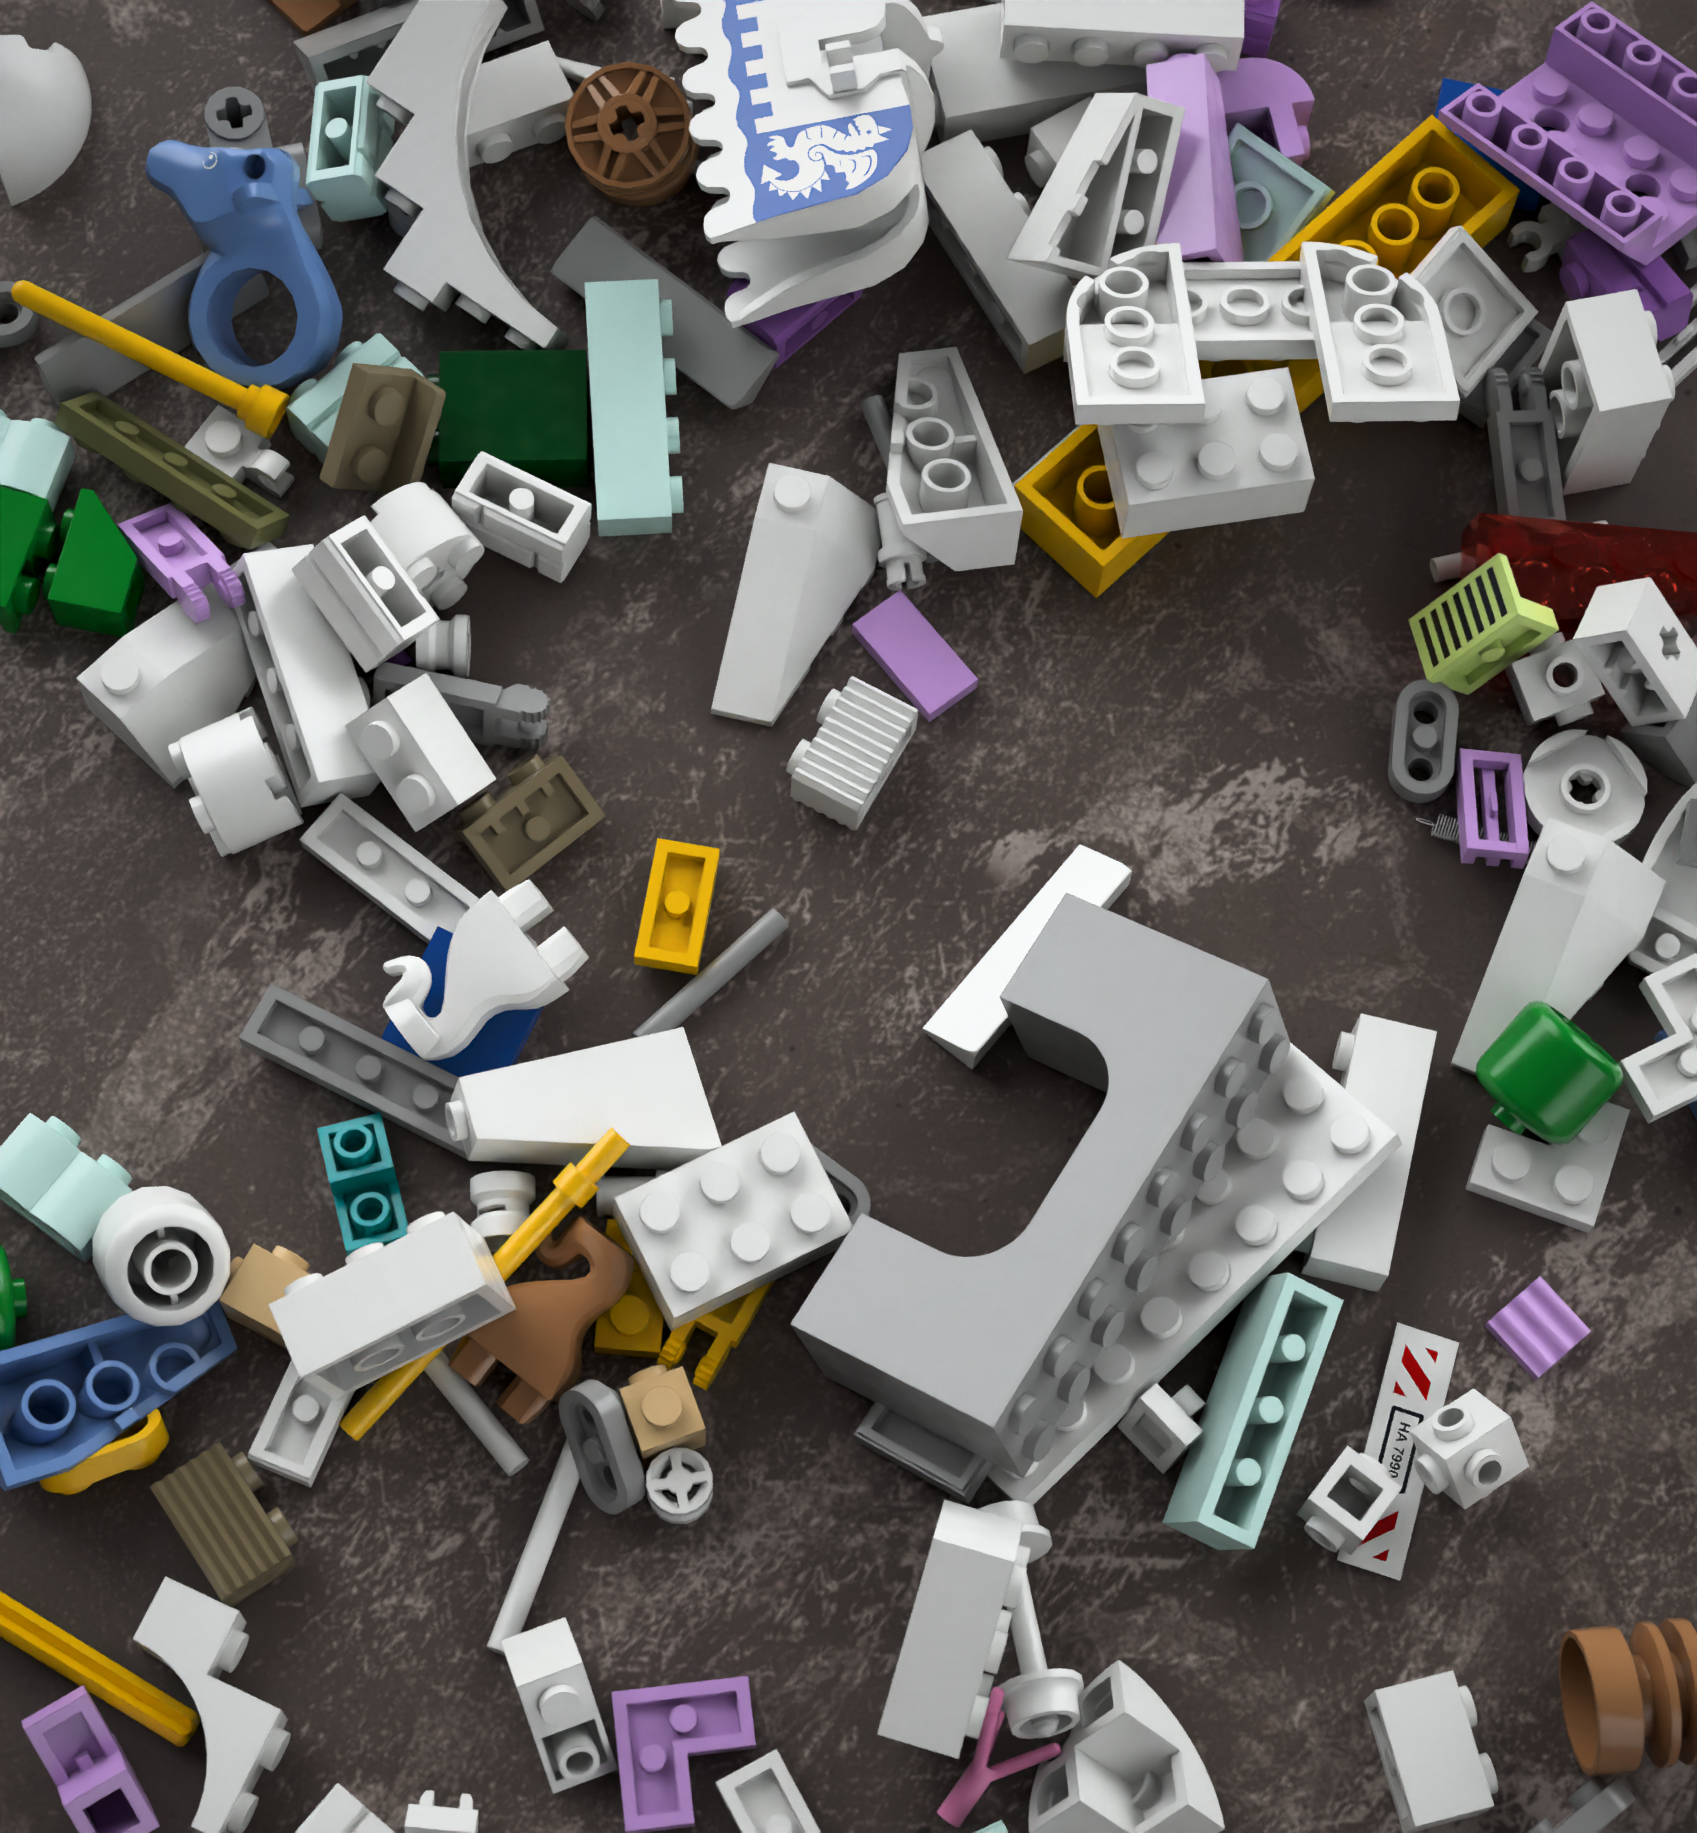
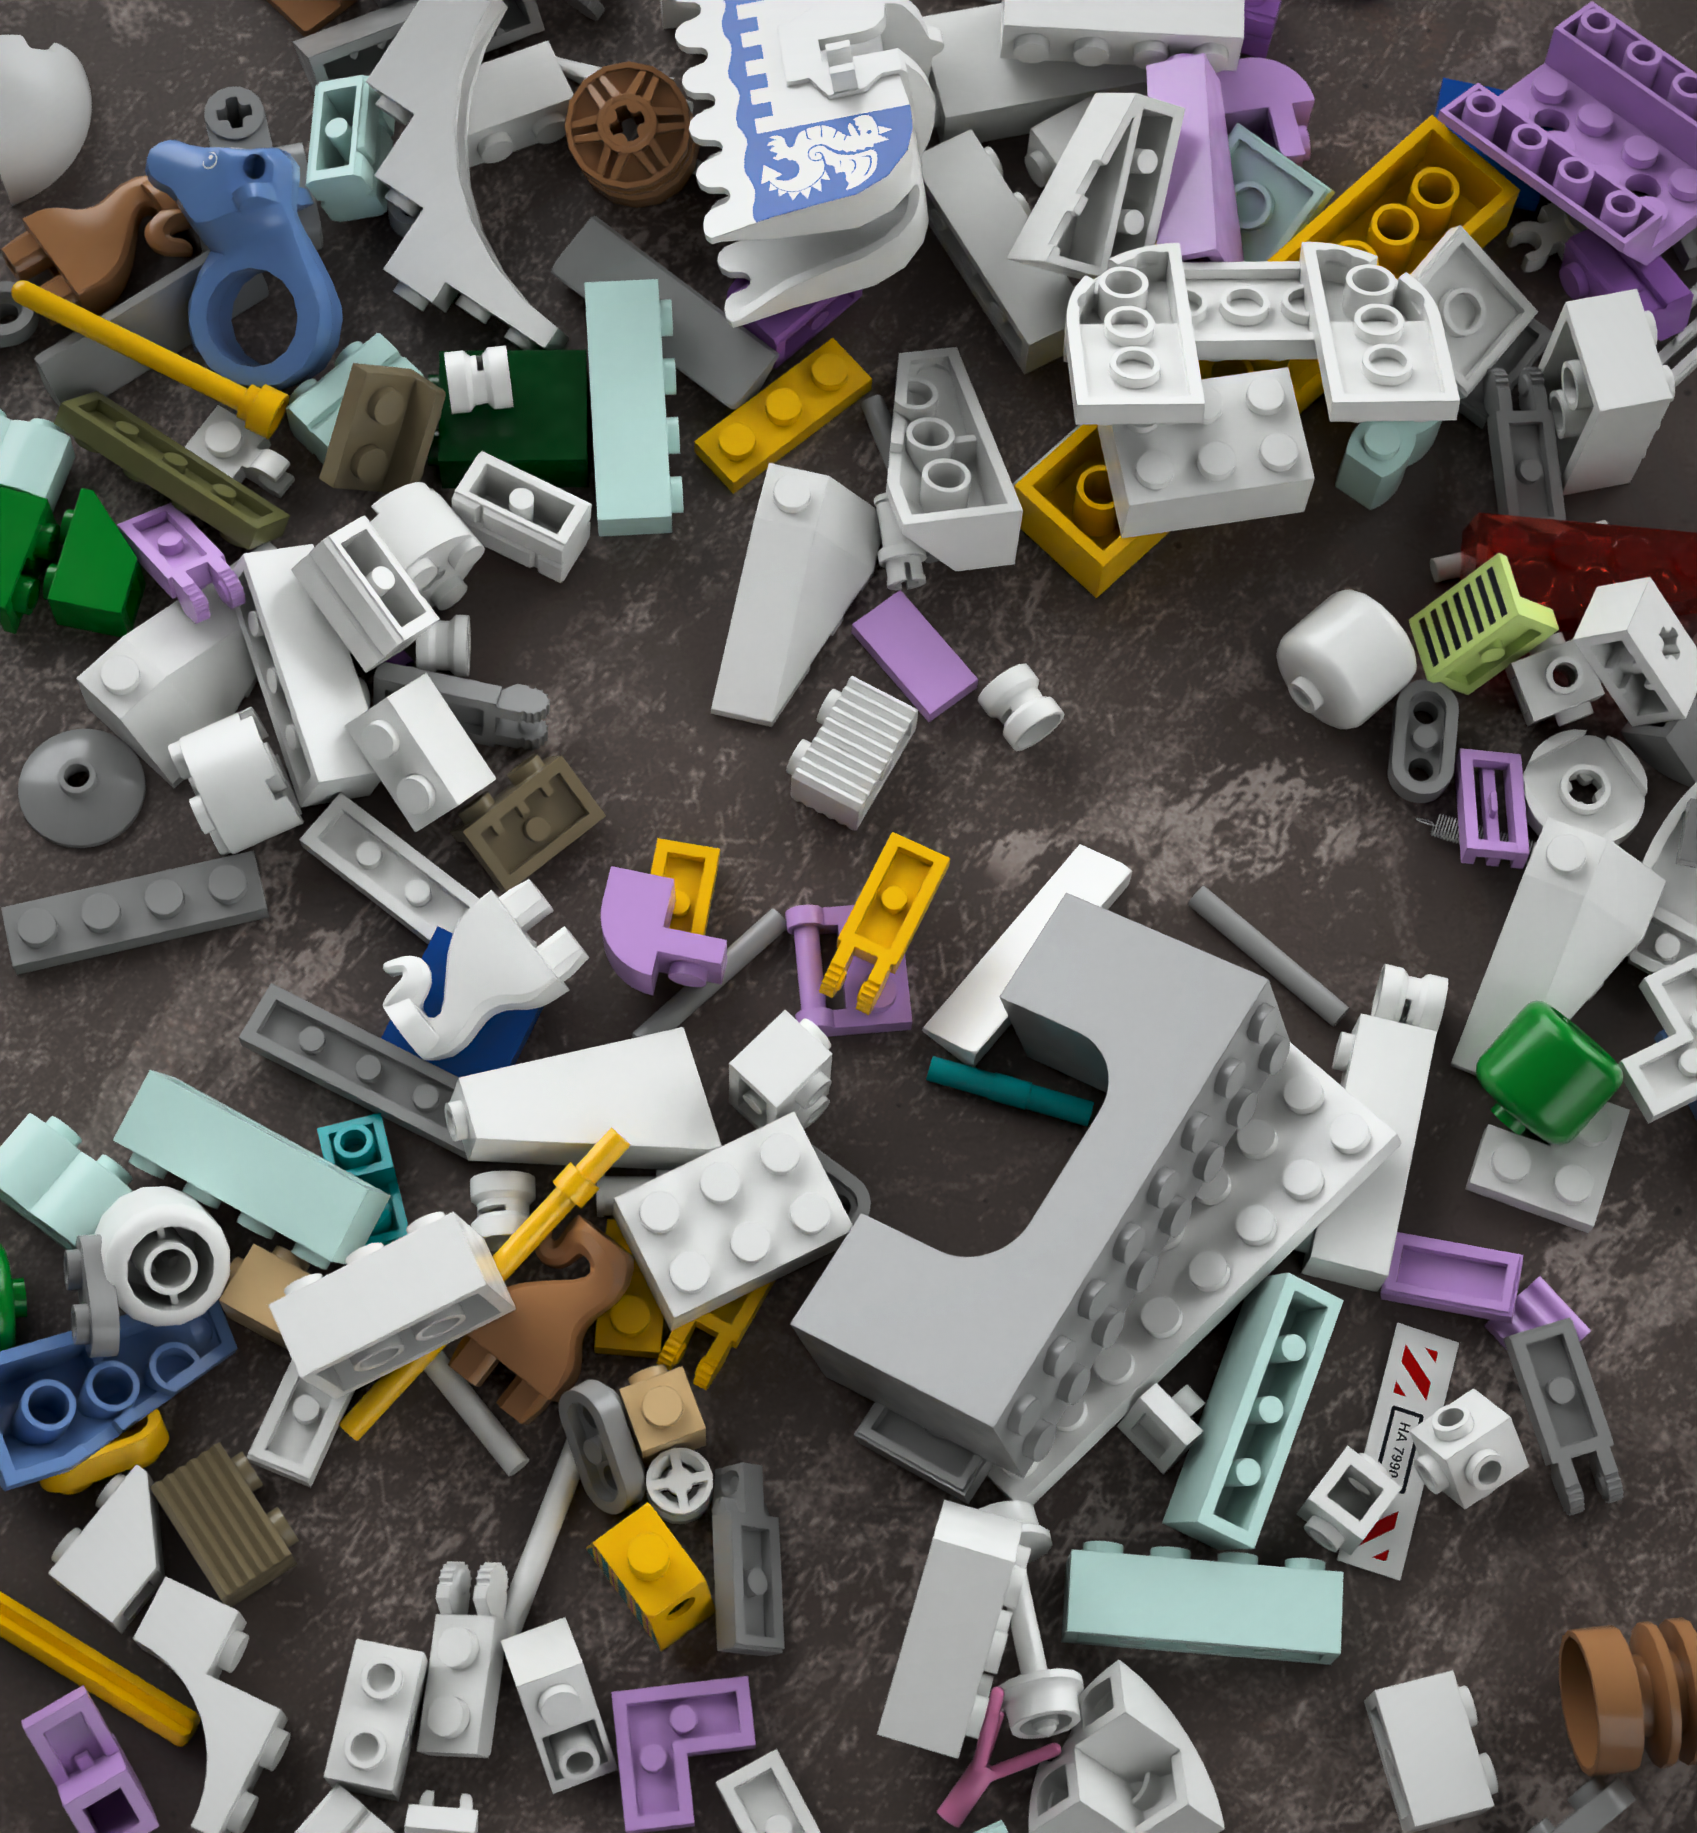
(87, 813): none -> light grey dish
(95, 246): none -> medium nougat hips
(96, 1317): none -> light grey plate
(119, 1553): none -> white slope
(134, 912): none -> light grey plate
(250, 1169): none -> light aqua brick
(377, 1719): none -> white brick
(465, 1663): none -> white hinge
(478, 379): none -> white wheel
(639, 940): none -> lavender brick
(653, 1576): none -> yellow torso
(746, 1564): none -> light grey hinge
(782, 1073): none -> white brick
(783, 415): none -> yellow plate
(886, 916): none -> yellow hinge
(893, 1006): none -> lavender plate
(1010, 1091): none -> teal piece
(1020, 707): none -> white wheel
(1202, 1604): none -> light aqua brick
(1268, 956): none -> light grey bar
(1346, 659): none -> white head
(1379, 456): none -> light aqua brick
(1424, 998): none -> white wheel
(1453, 1277): none -> lavender tile
(1564, 1410): none -> light grey hinge

